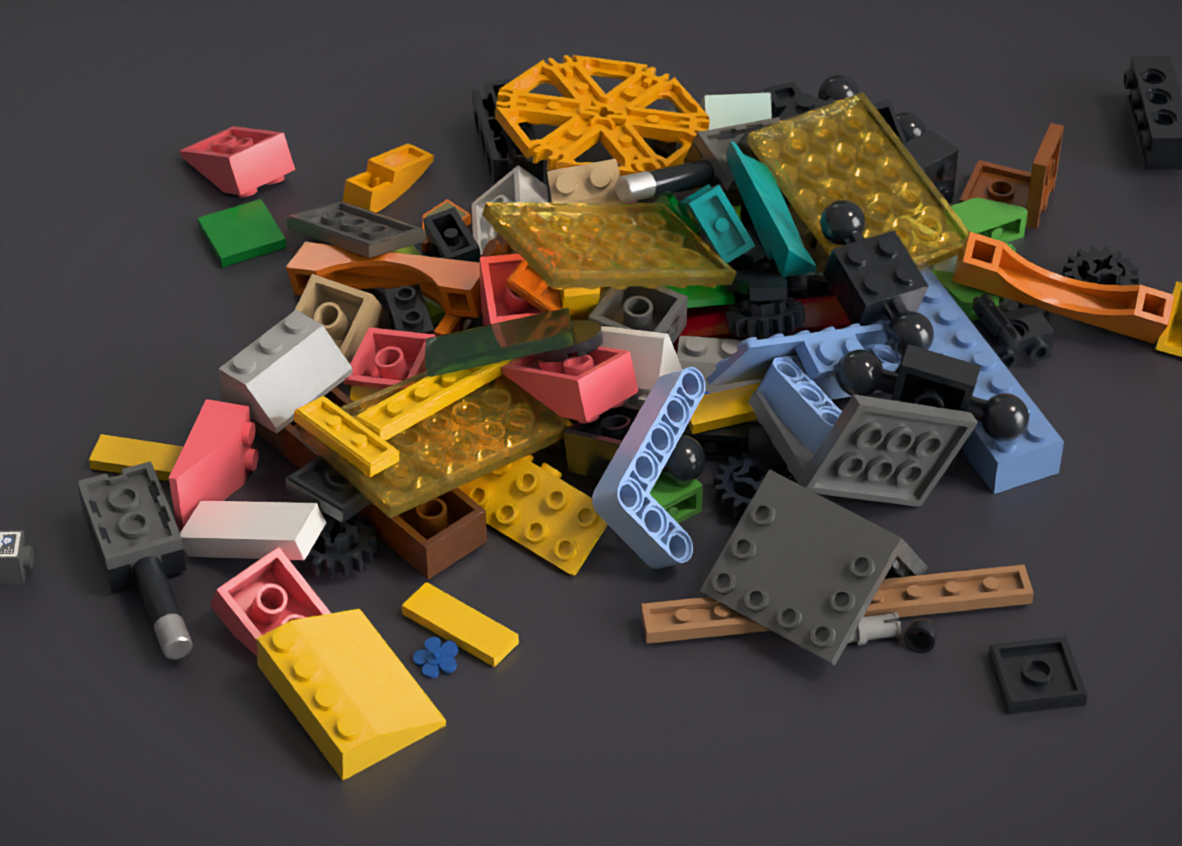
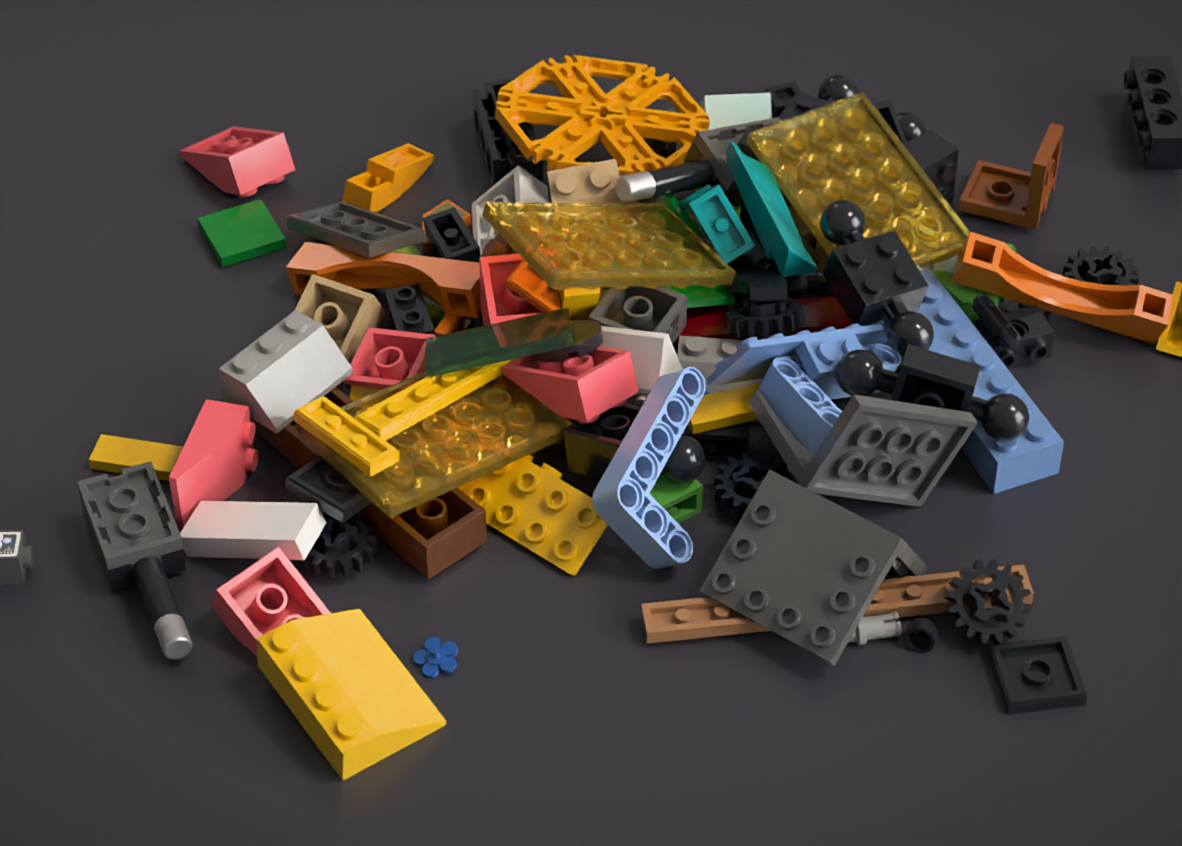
(460, 624): yellow tile -> none
(973, 595): none -> black gear
(992, 218): bright green slope -> none

